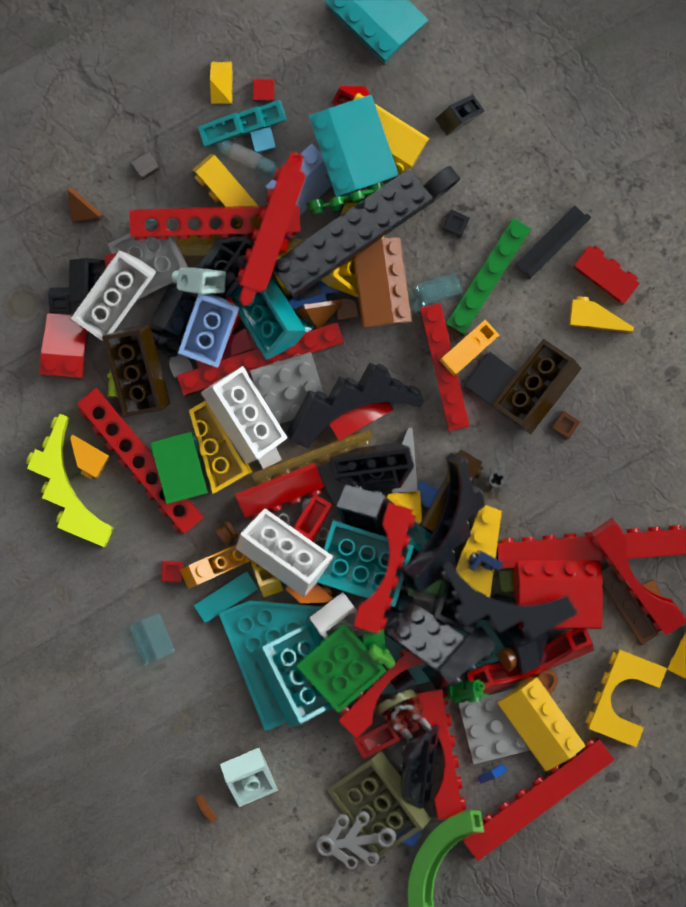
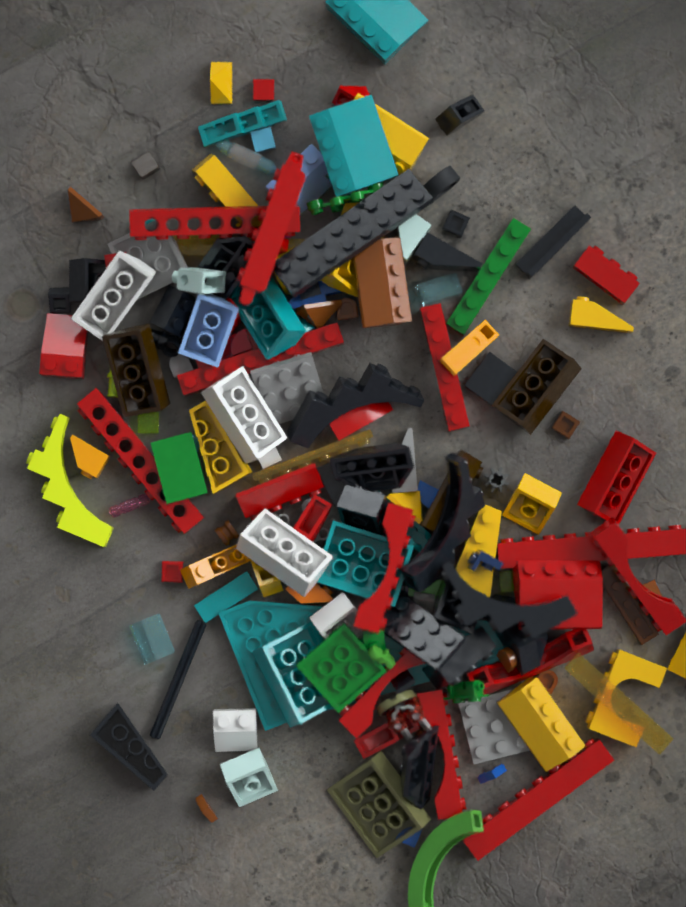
(125, 743): none -> black wedge
(129, 505): none -> clear pink axle
(148, 423): none -> clear neon green tile
(178, 679): none -> black axle
(235, 729): none -> white slope
(353, 841): light grey plant -> none
(411, 235): none -> light aqua slope
(441, 256): none -> black slope
(532, 504): none -> yellow slope
(616, 477): none -> red slope
(618, 703): none -> clear yellow plate

